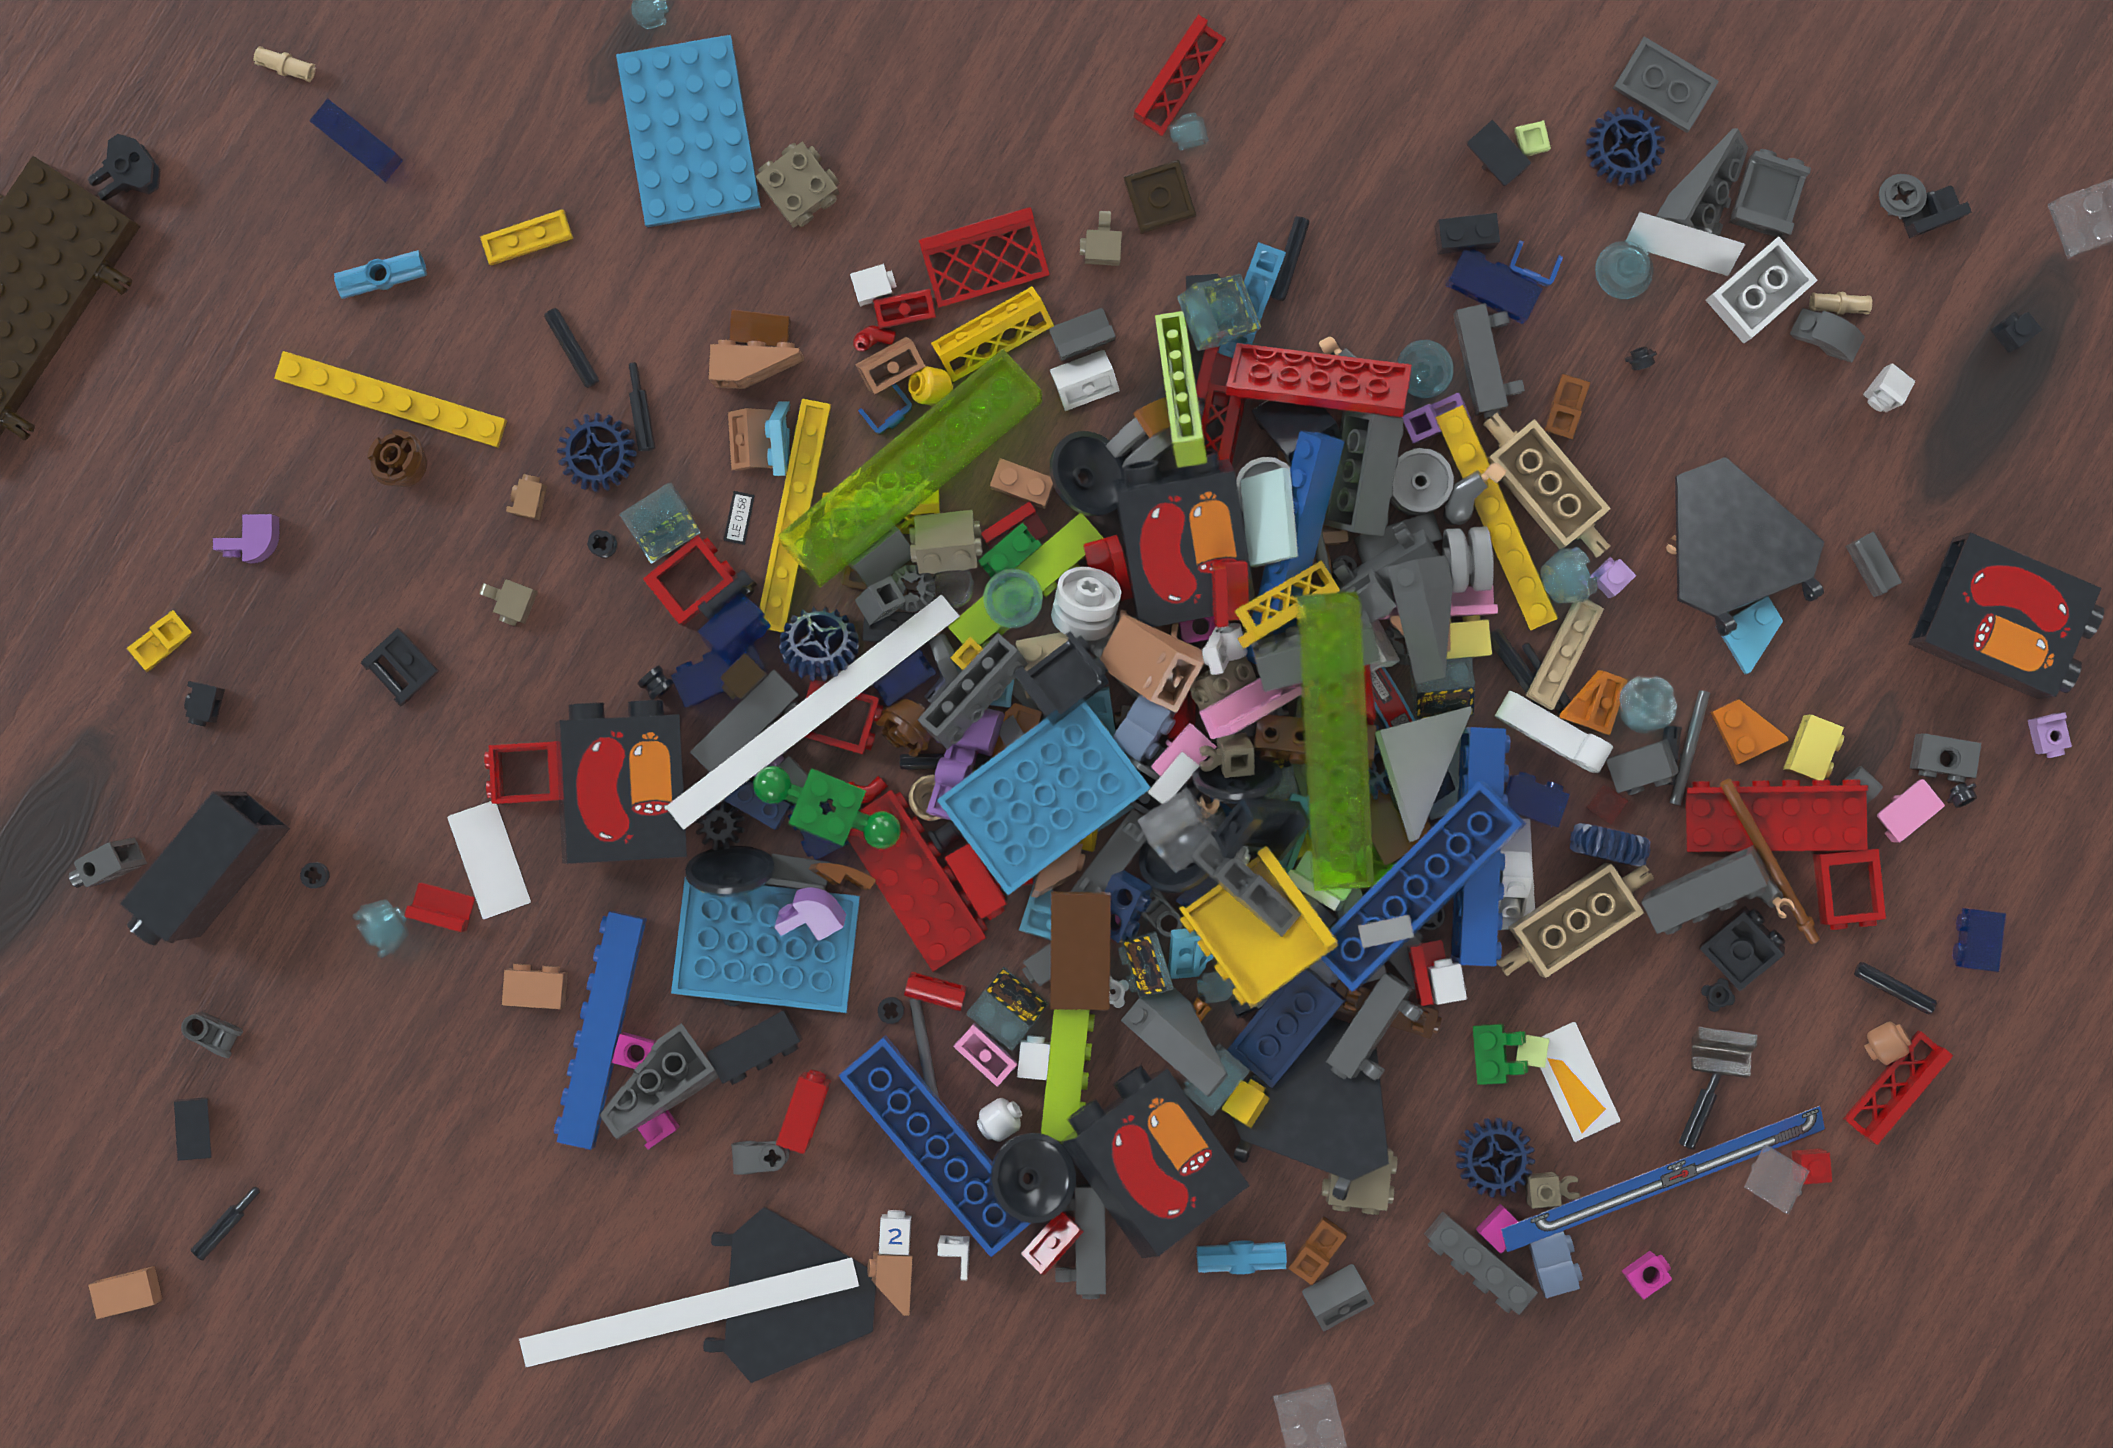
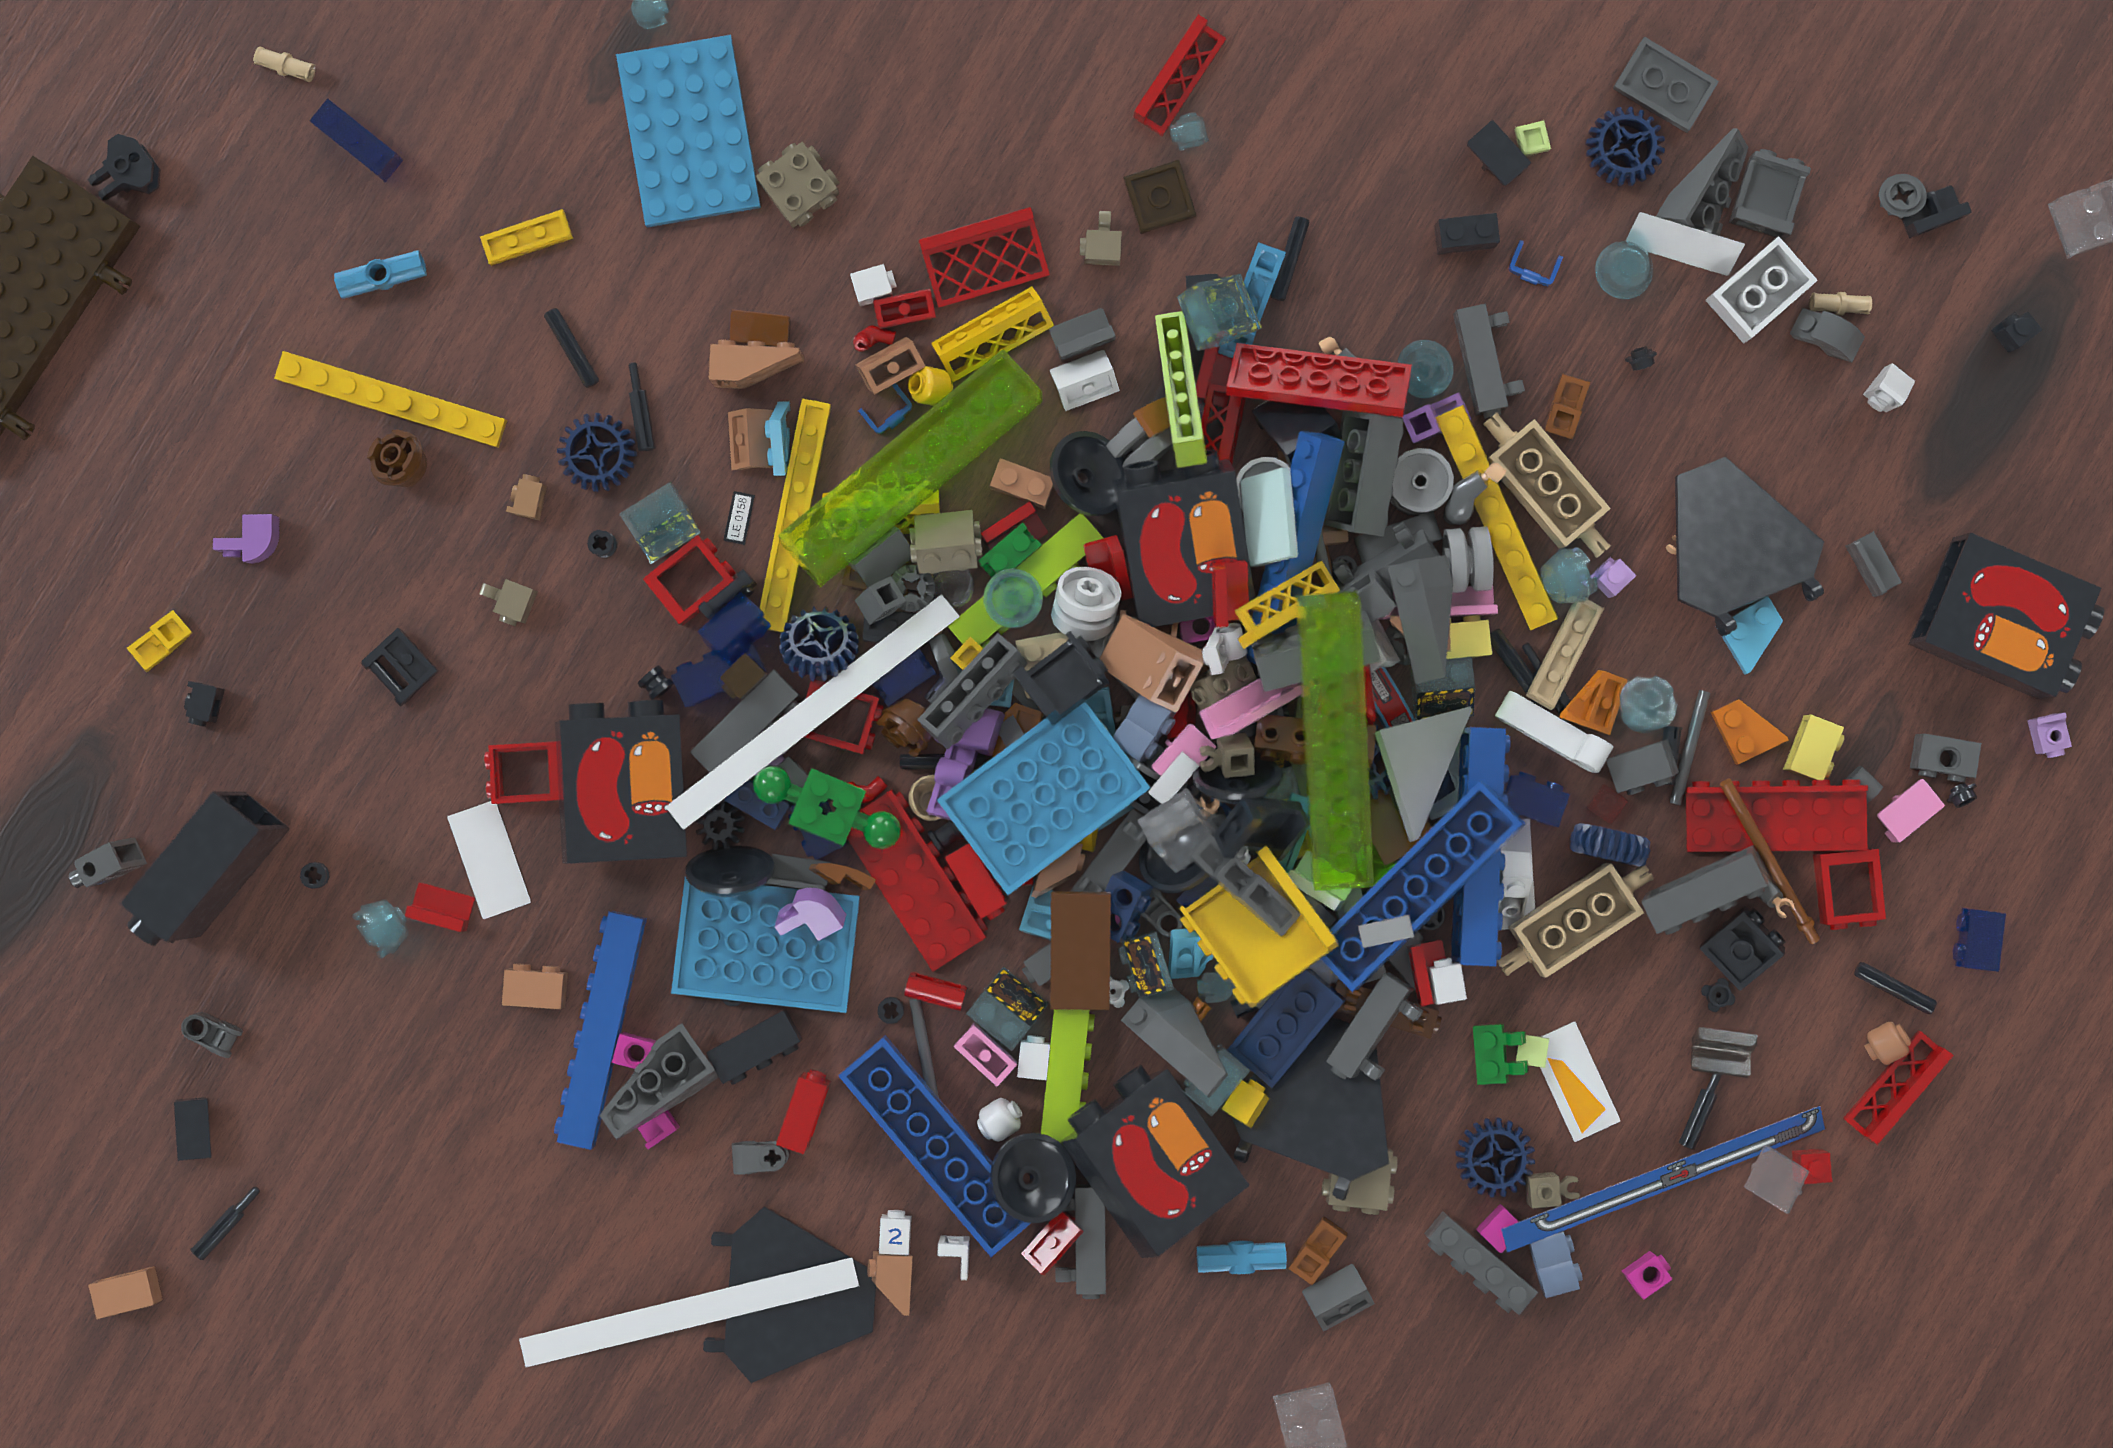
(1494, 285): clear blue brick -> none

